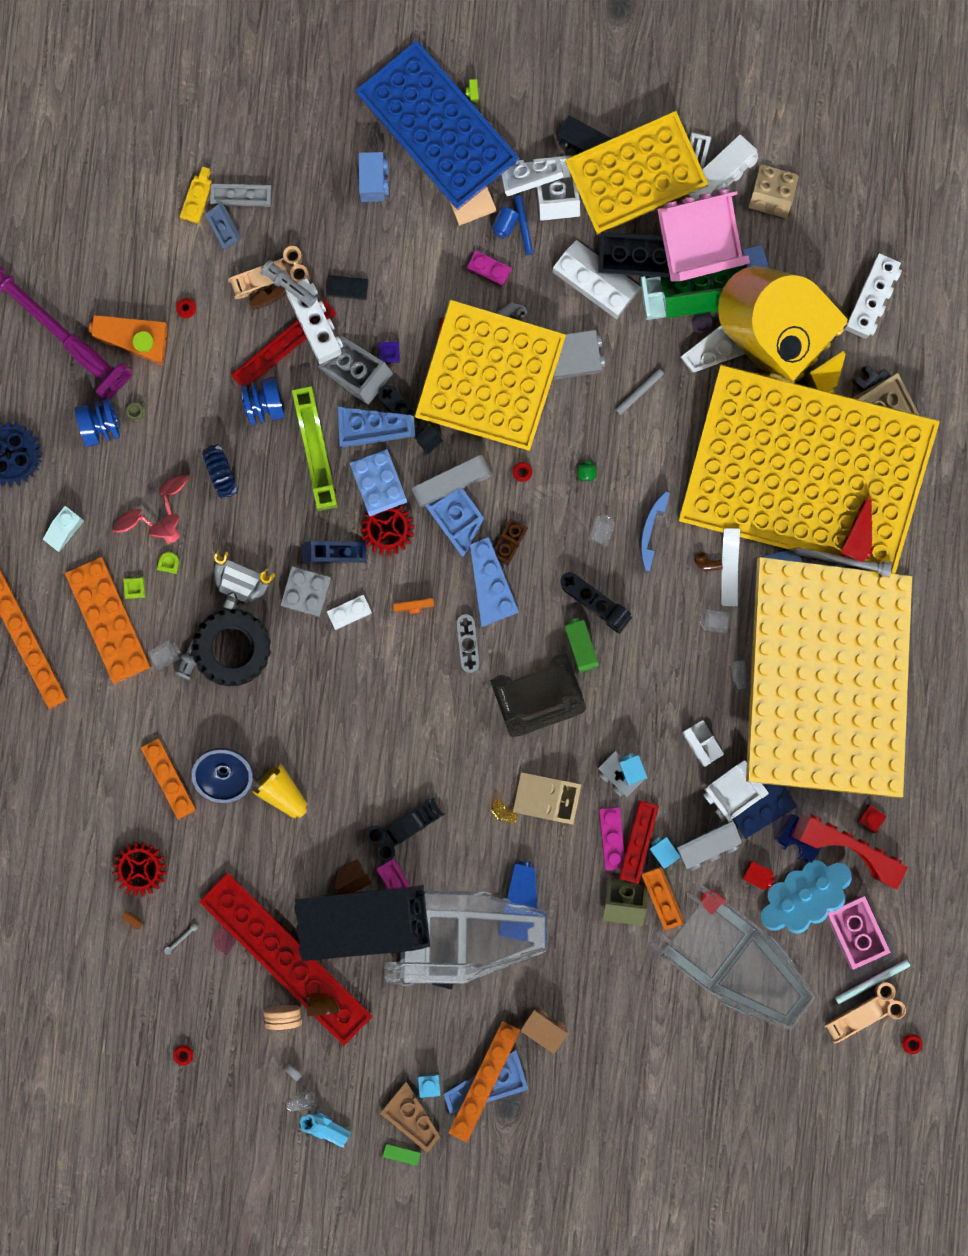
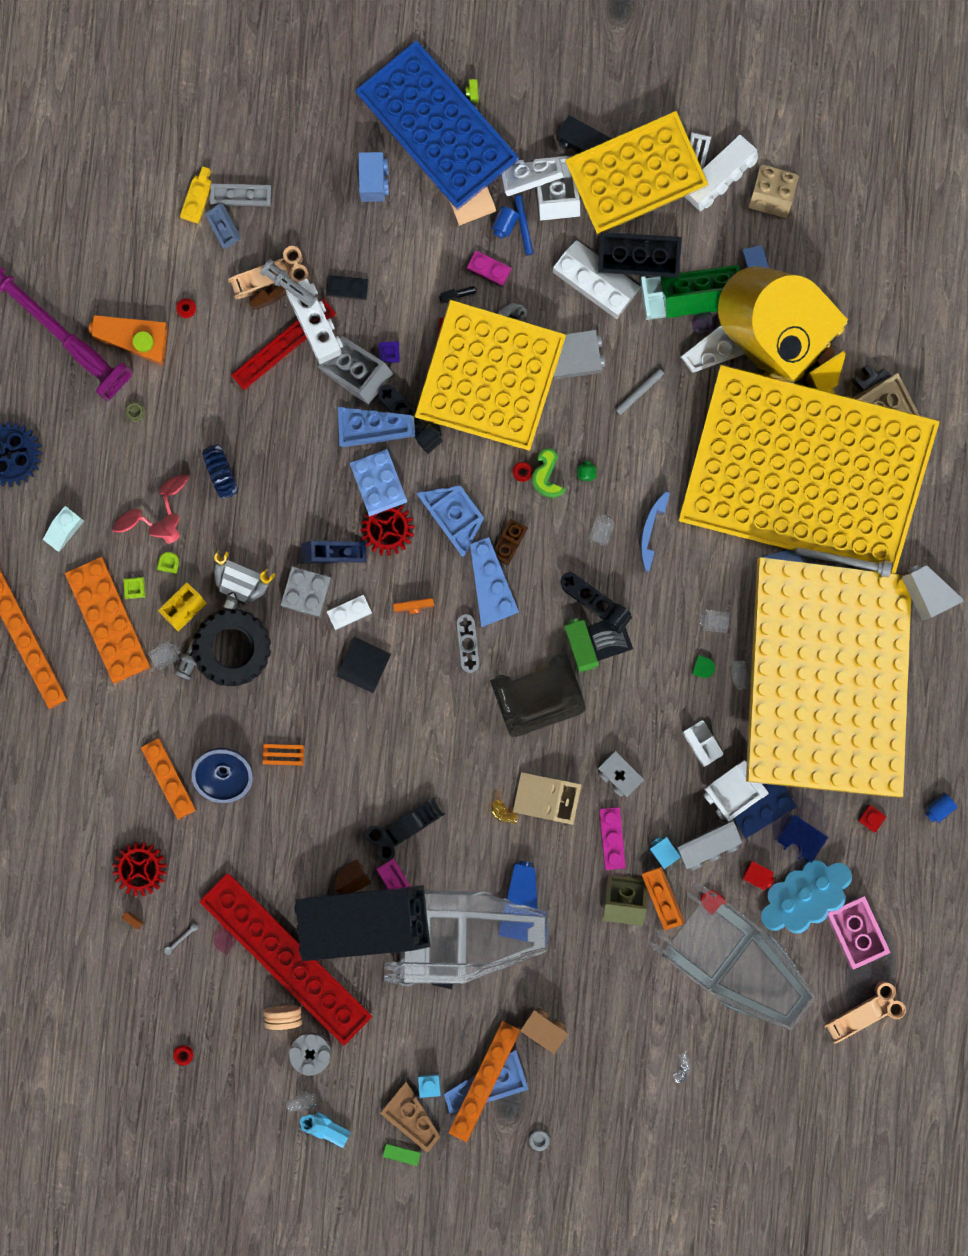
(97, 422): blue wheel -> none
(182, 606): none -> yellow brick
(262, 401): blue wheel -> none
(274, 754): none -> orange tile
(281, 792): yellow cone -> none
(292, 1071): light grey tile -> none
(310, 1065): none -> light grey brick
(315, 448): lime arch -> none
(321, 1005): reddish brown brick -> none
(364, 665): none -> black slope
(452, 480): light grey beam -> none
(454, 294): none -> black bar
(539, 1140): none -> light grey tile
(542, 474): none -> animal
(607, 641): none -> black sticker
(632, 769): medium azure brick -> none
(638, 842): red tile -> none
(685, 1069): none -> clear arm
(701, 235): bright pink panel -> none
(703, 667): none -> green tile
(706, 564): reddish brown arm -> none
(730, 555): white sticker -> none
(825, 357): none -> dark orange tile
(859, 537): red slope -> none
(872, 296): white brick -> none
(872, 981): light aqua bar -> none
(882, 868): red arch -> none
(918, 1044): red plate -> none
(929, 592): none -> light grey slope
(940, 808): none -> blue brick

